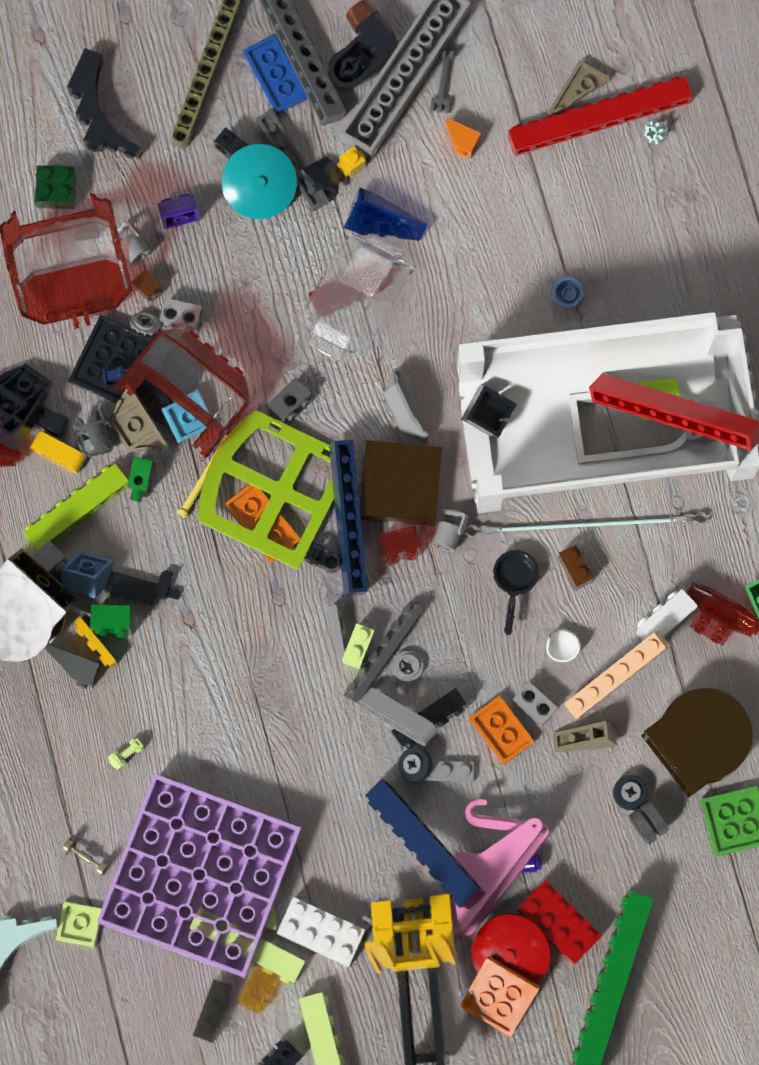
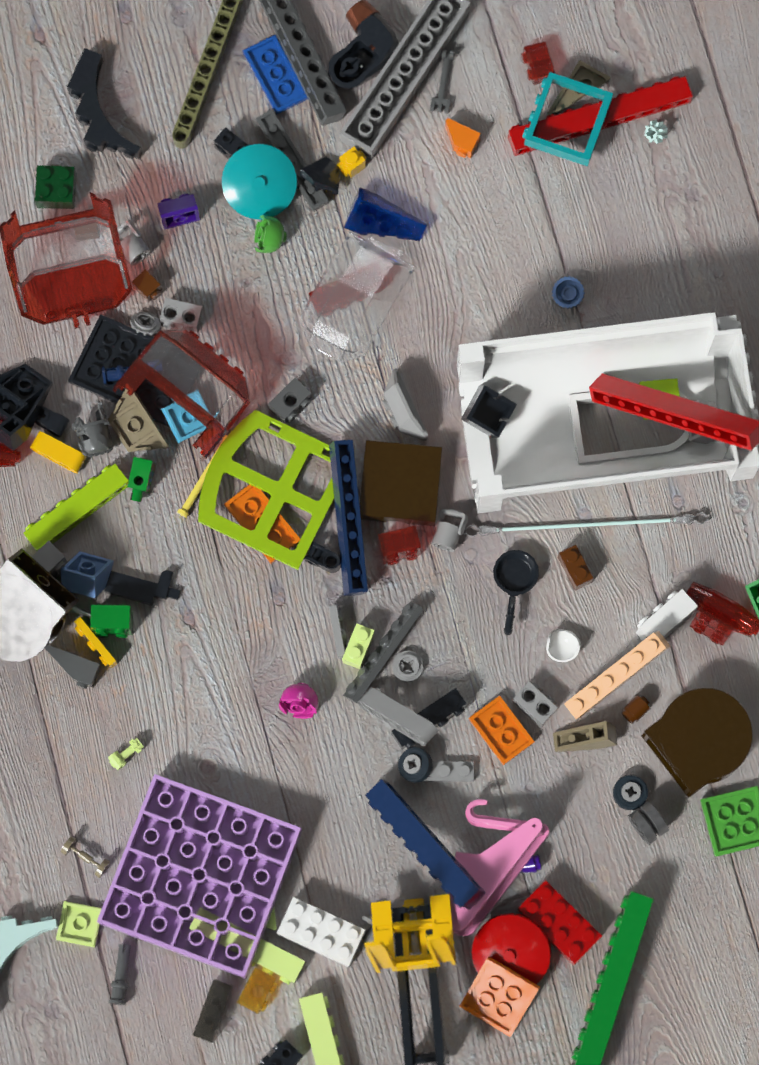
(119, 984): none -> dark grey pin
(269, 234): none -> bright green cylinder
(299, 700): none -> dark pink cylinder
(537, 61): none -> clear red brick
(556, 149): none -> teal window
(636, 709): none -> reddish brown brick

